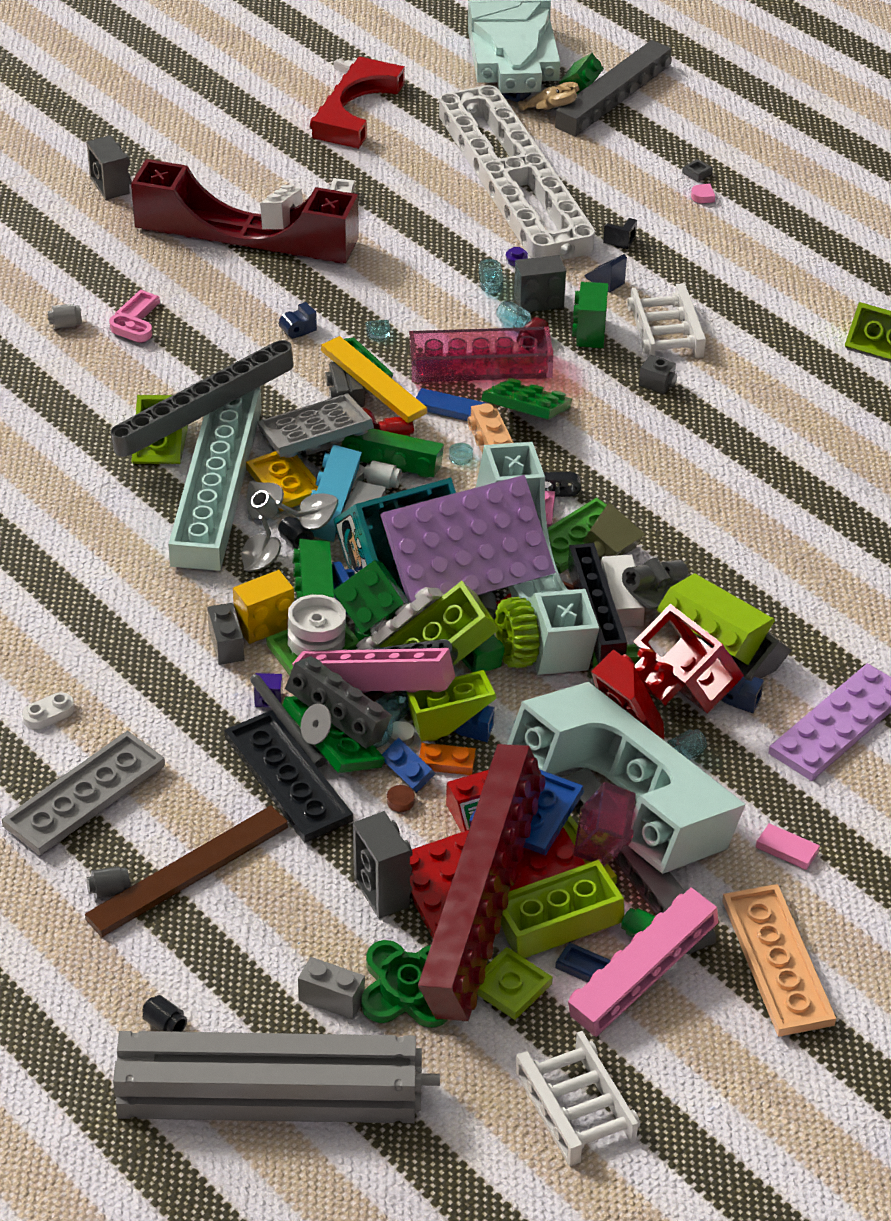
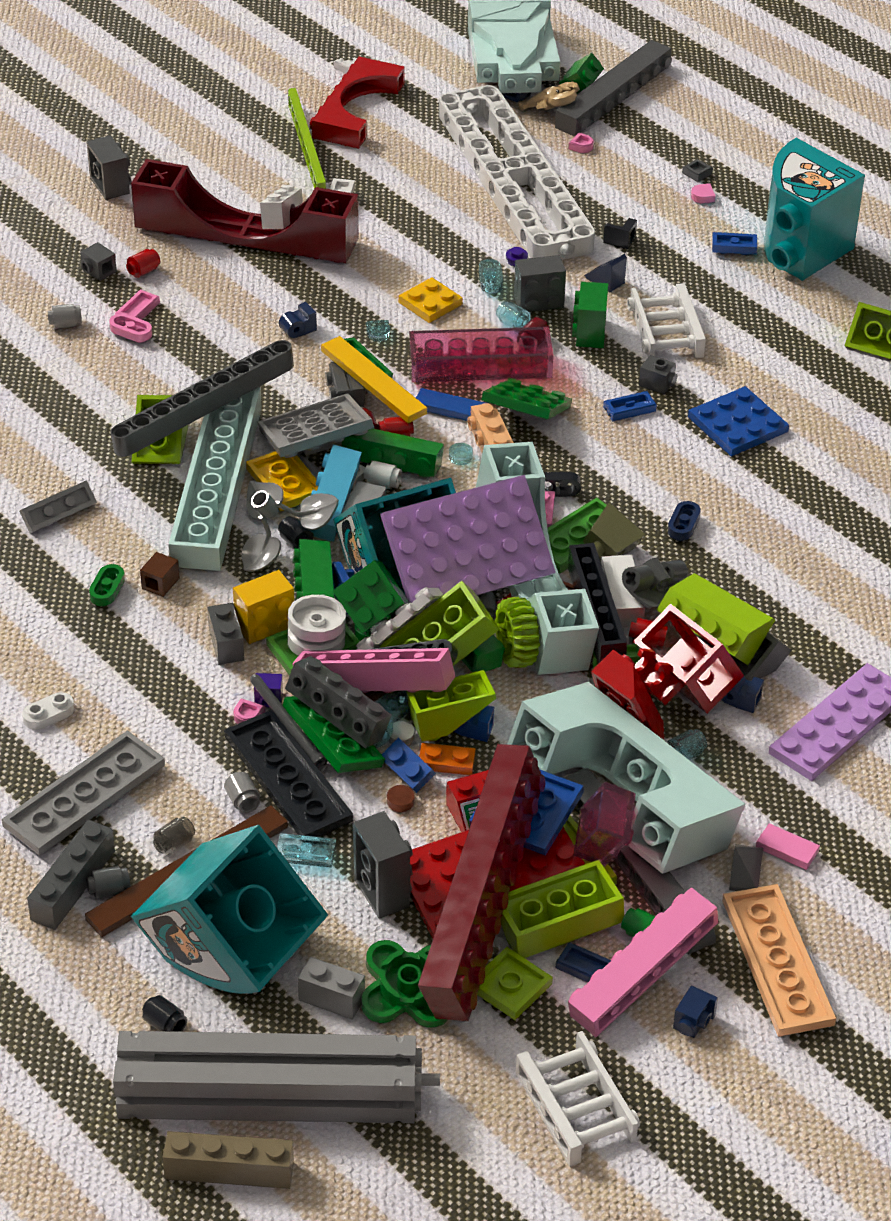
(58, 506): none -> light grey plate
(67, 876): none -> dark grey brick
(98, 261): none -> dark grey brick
(107, 585): none -> green plate
(143, 262): none -> red brick
(159, 574): none -> reddish brown brick
(173, 836): none -> clear smoke brick
(228, 1159): none -> dark tan brick
(231, 913): none -> teal brick
(242, 792): none -> light grey brick
(246, 710): none -> bright pink tile
(305, 139): none -> lime tile
(307, 850): none -> clear light blue plate
(315, 723): light grey piece -> none
(430, 300): none -> yellow plate
(581, 143): none -> bright pink tile
(629, 406): none -> blue tile
(638, 627): none -> red brick
(684, 520): none -> dark blue plate
(694, 1011): none -> dark blue brick
(734, 243): none -> blue plate
(738, 421): none -> blue plate
(745, 867): none -> dark grey slope
(810, 209): none -> teal brick

